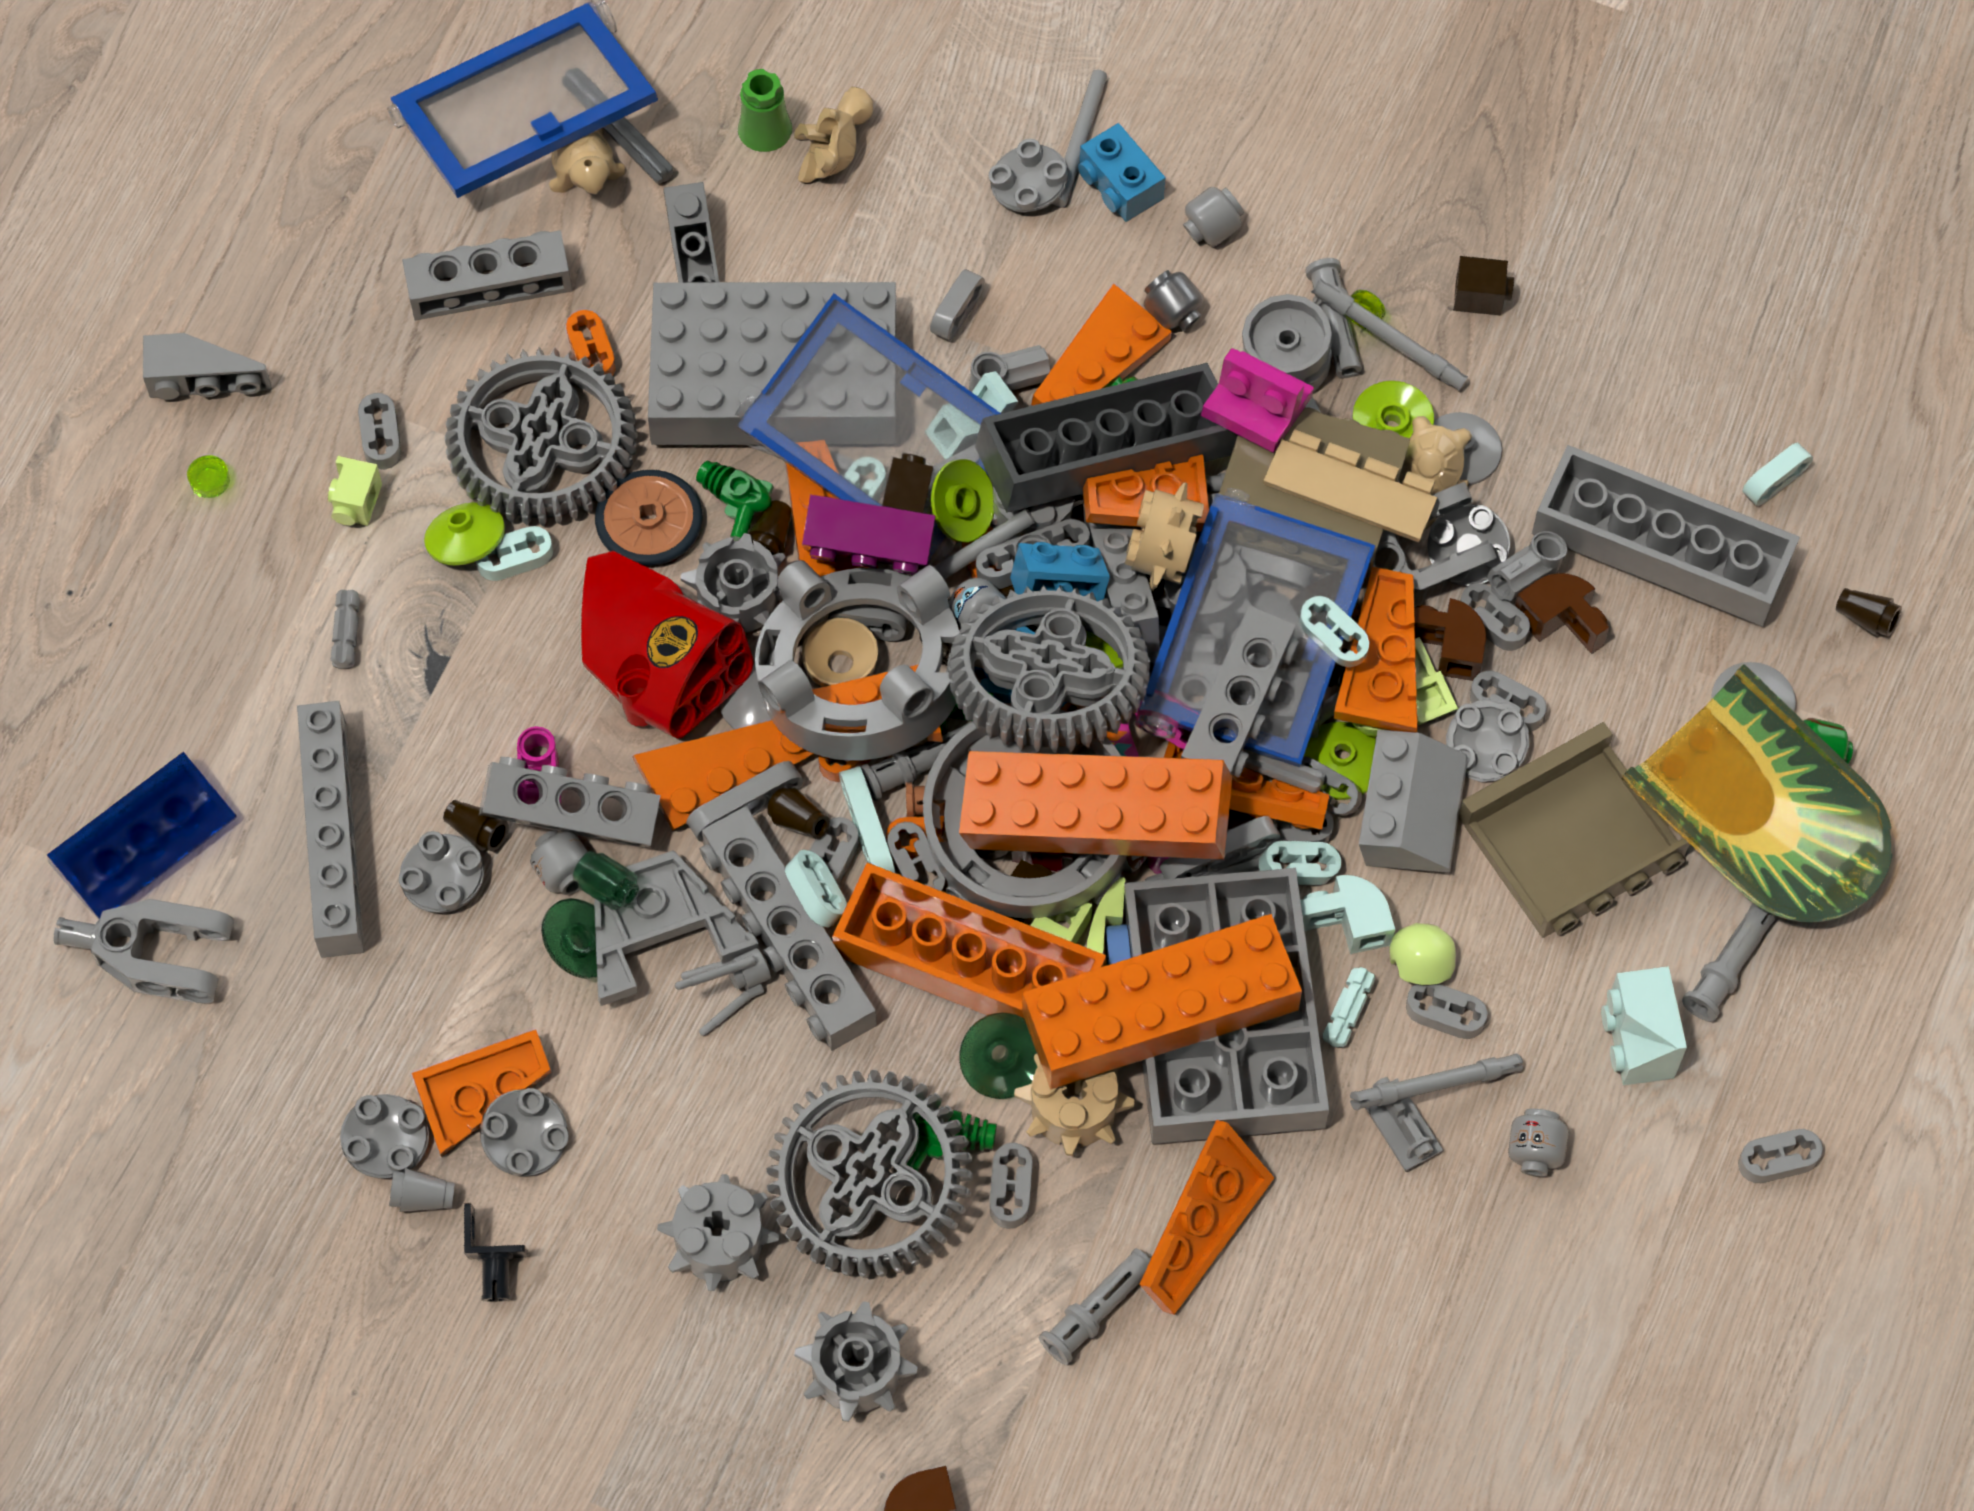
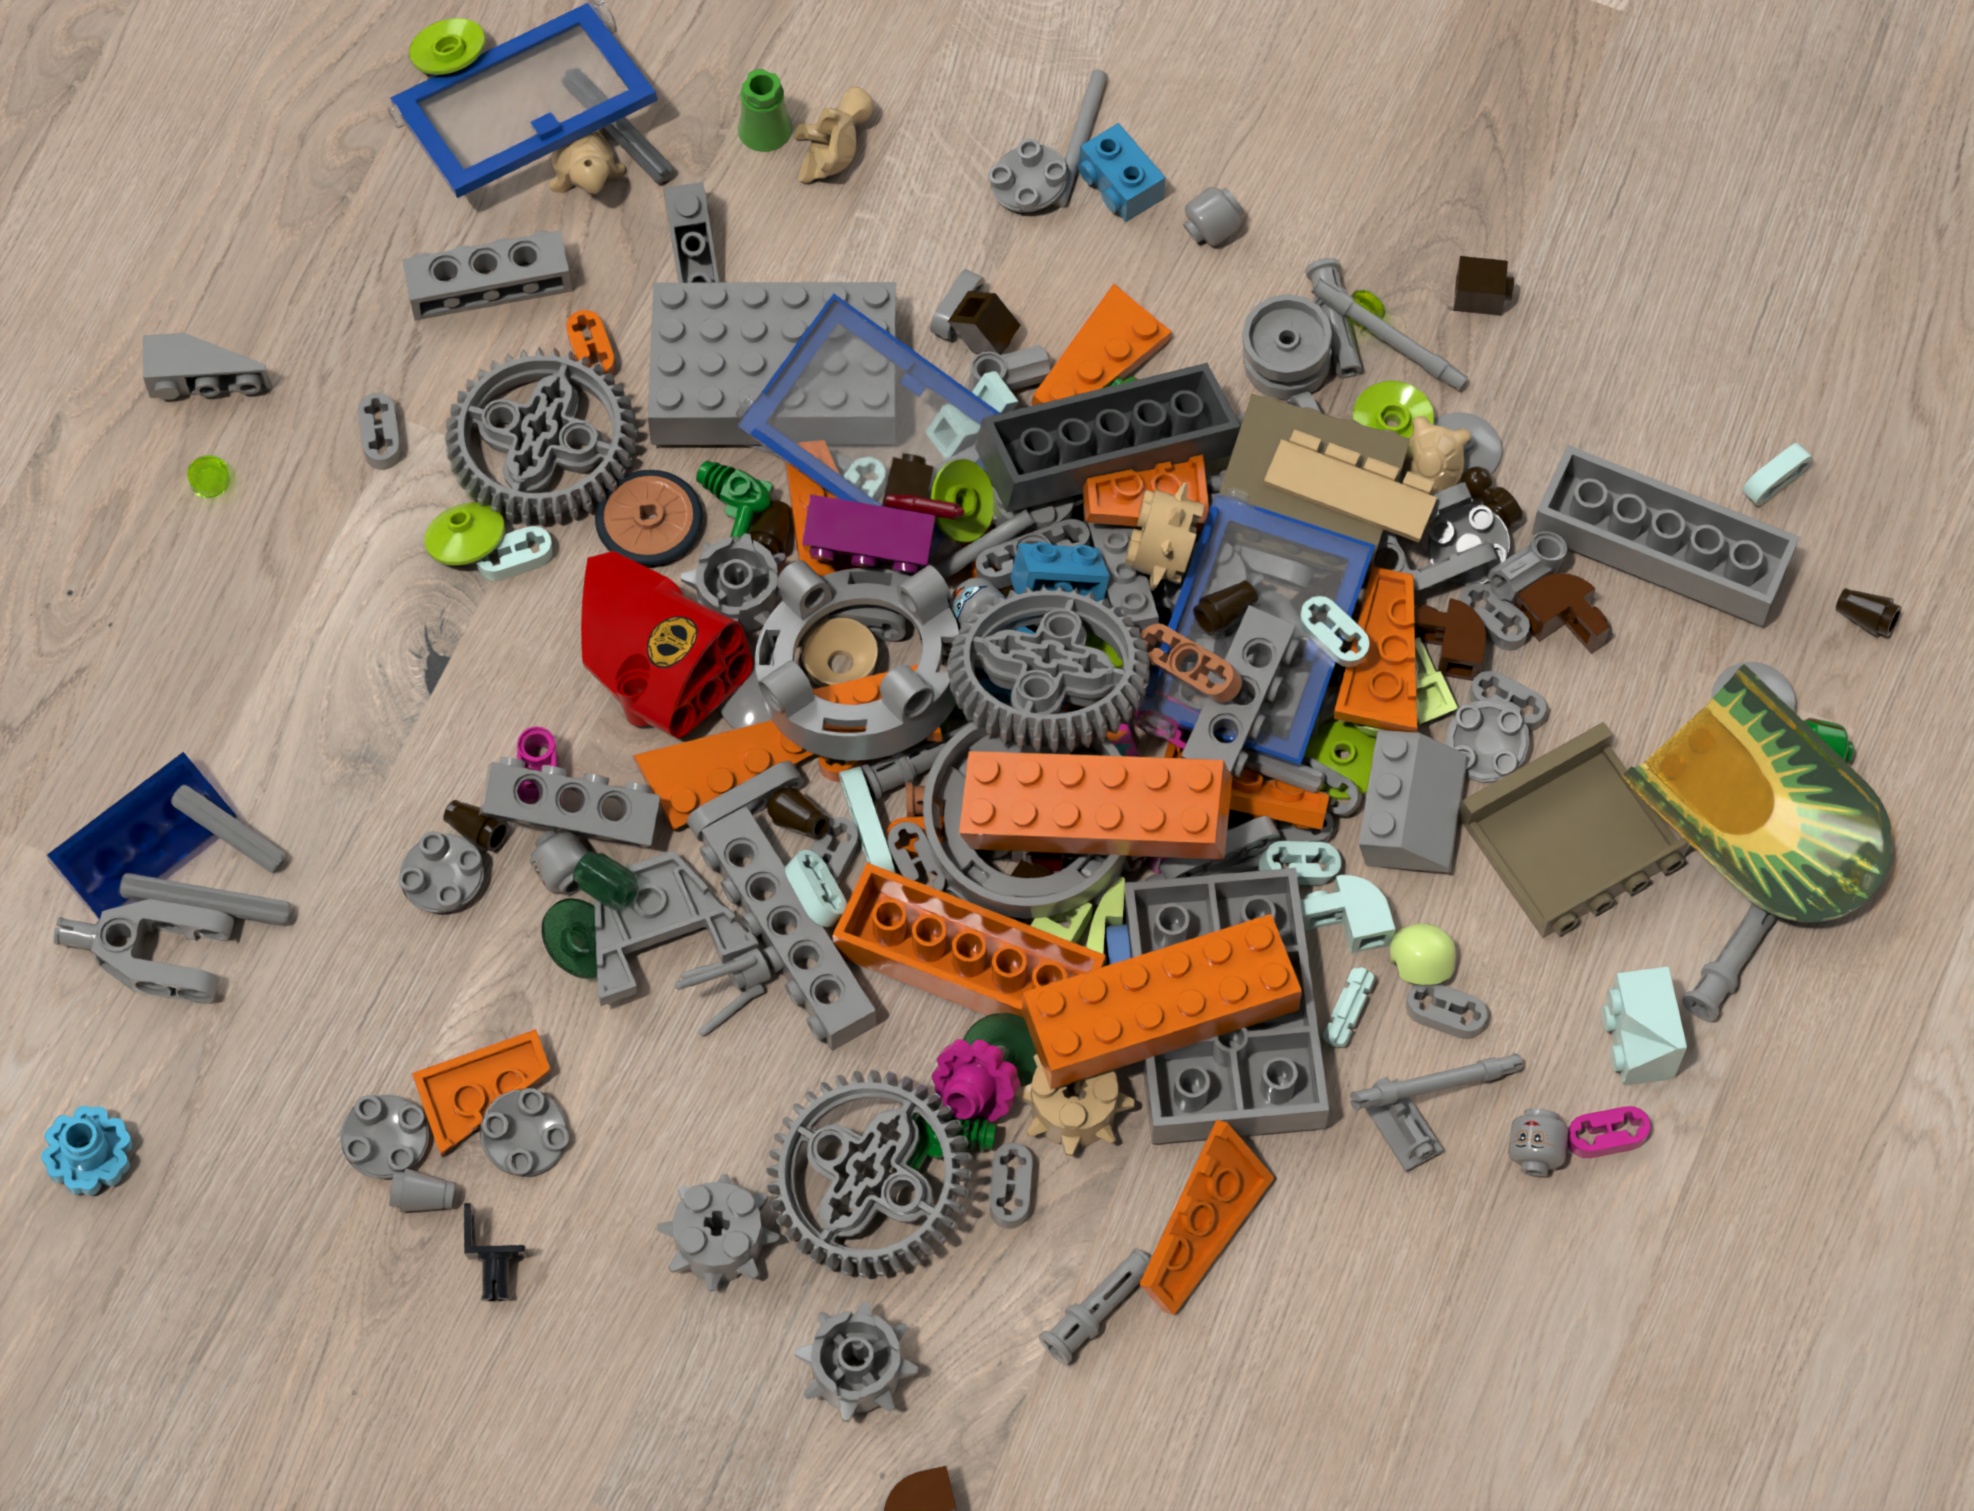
(87, 1150): none -> medium azure plant
(228, 828): none -> light grey axle
(228, 902): none -> light grey axle
(330, 829): light grey brick -> none
(345, 629): light grey axle -> none
(354, 491): yellowish green brick -> none
(447, 46): none -> lime dish
(925, 505): none -> dark red piece
(975, 1080): none -> dark pink plant
(984, 322): none -> dark brown brick
(1173, 300): flat silver head -> none
(1197, 677): none -> nougat beam
(1223, 608): none -> dark brown cone
(1256, 400): dark pink bracket -> none
(1497, 499): none -> dark brown plate
(1610, 1141): none -> dark pink beam
(1782, 1165): light grey beam -> none

